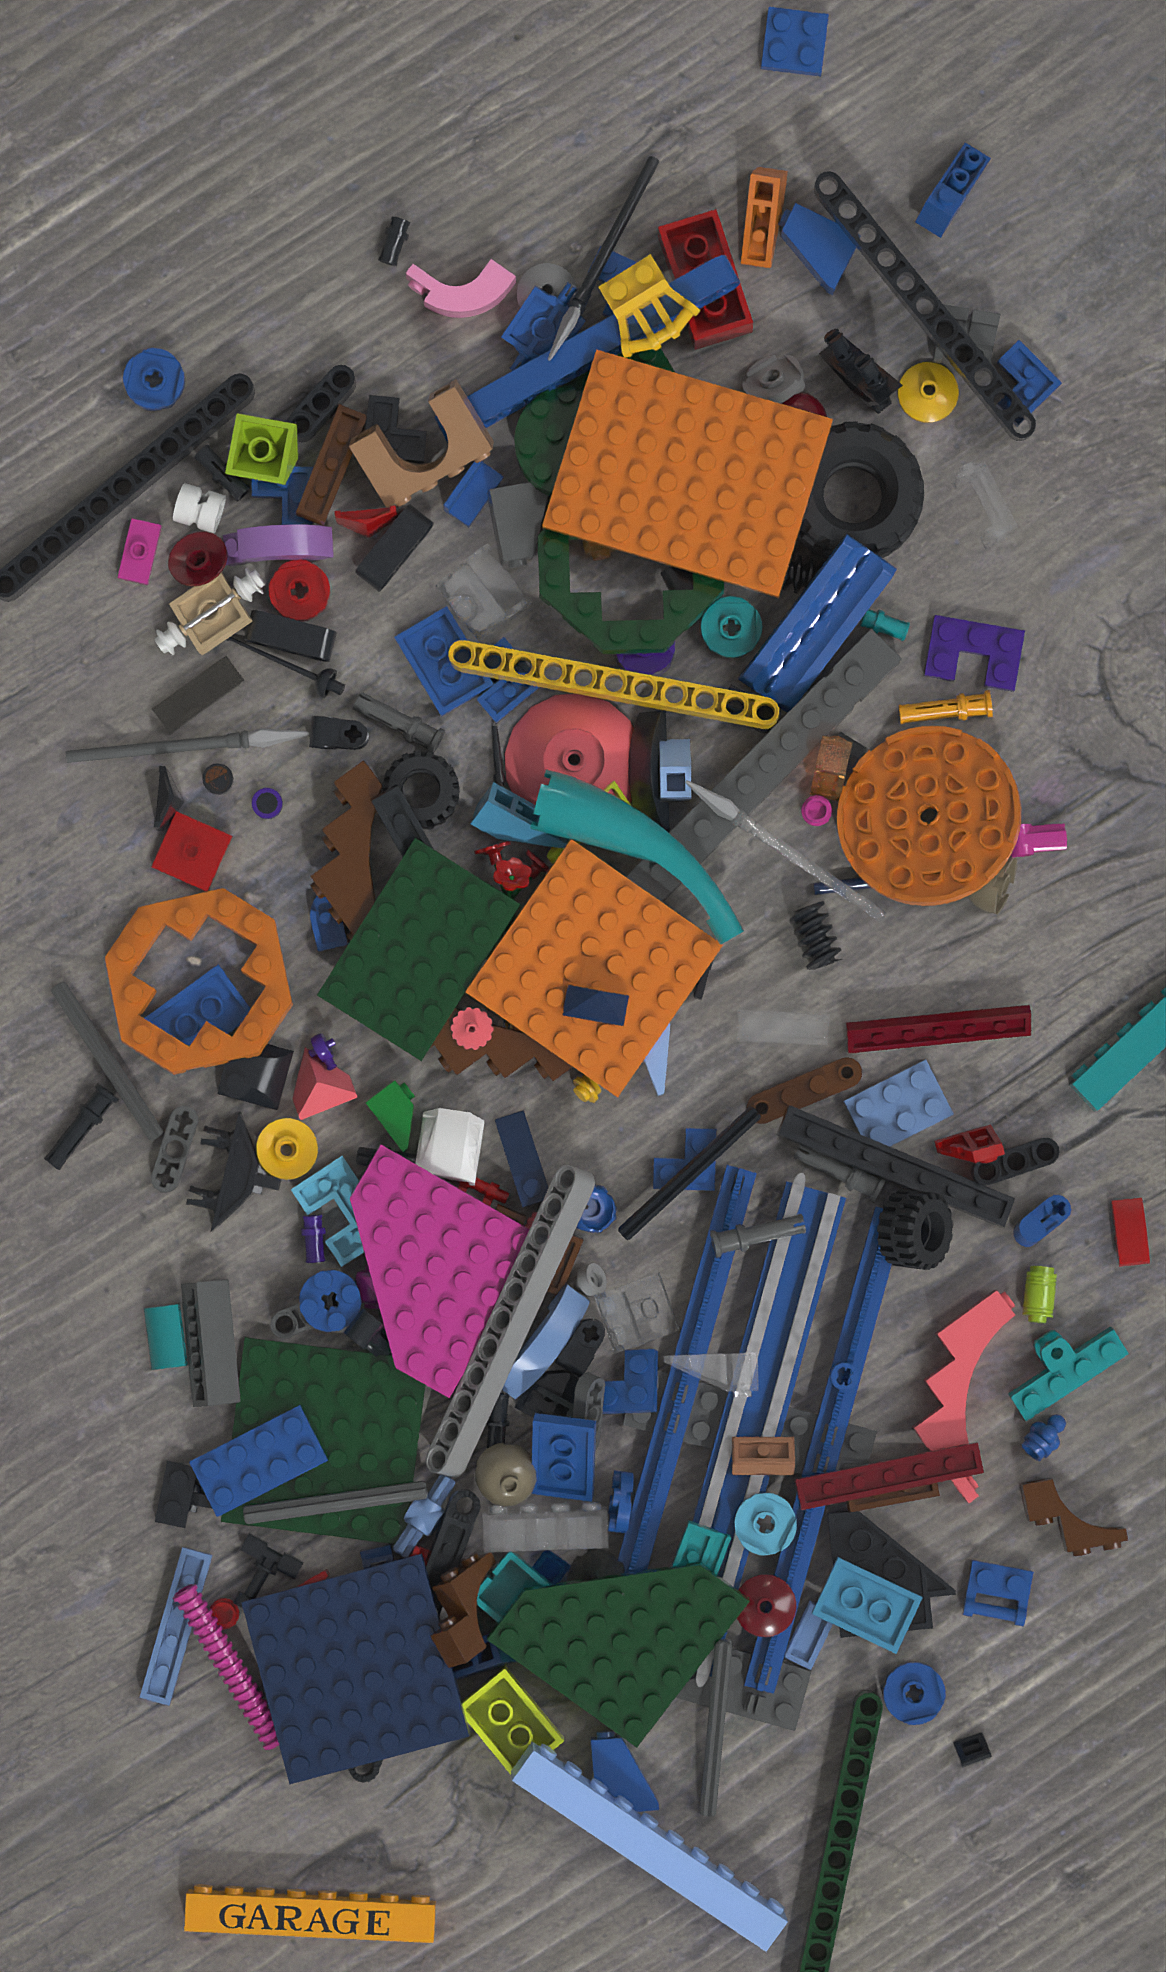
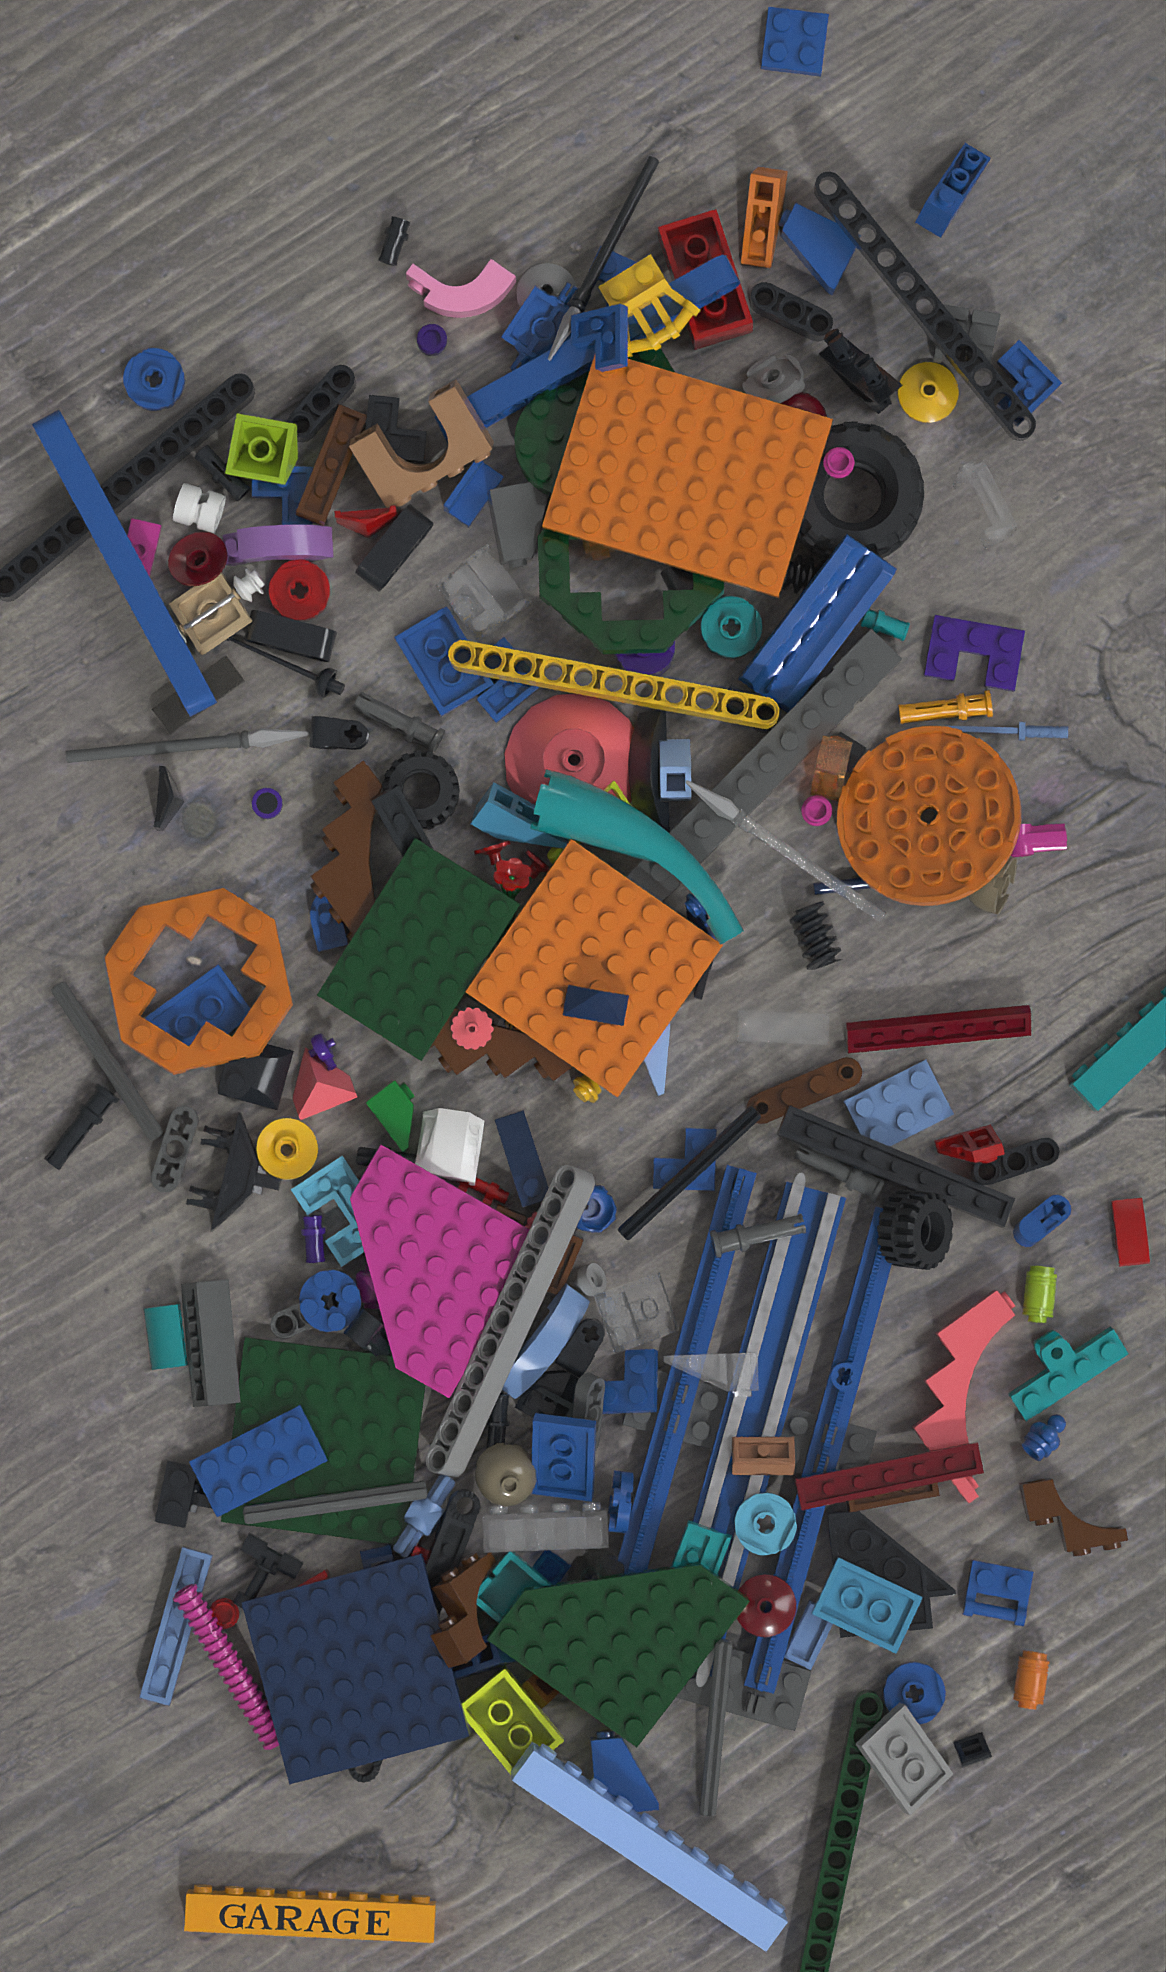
(124, 563): none -> blue beam
(192, 851): red plate -> none
(218, 779): black tile -> none
(431, 339): none -> dark purple tile
(499, 776): black piece -> none
(539, 1690): none -> reddish brown plate
(609, 333): none -> blue plate
(697, 914): none -> blue piece
(782, 299): none -> black beam
(838, 462): none -> dark pink plate
(904, 1758): none -> light grey plate
(1029, 731): none -> medium blue sword
(1031, 1679): none -> orange head

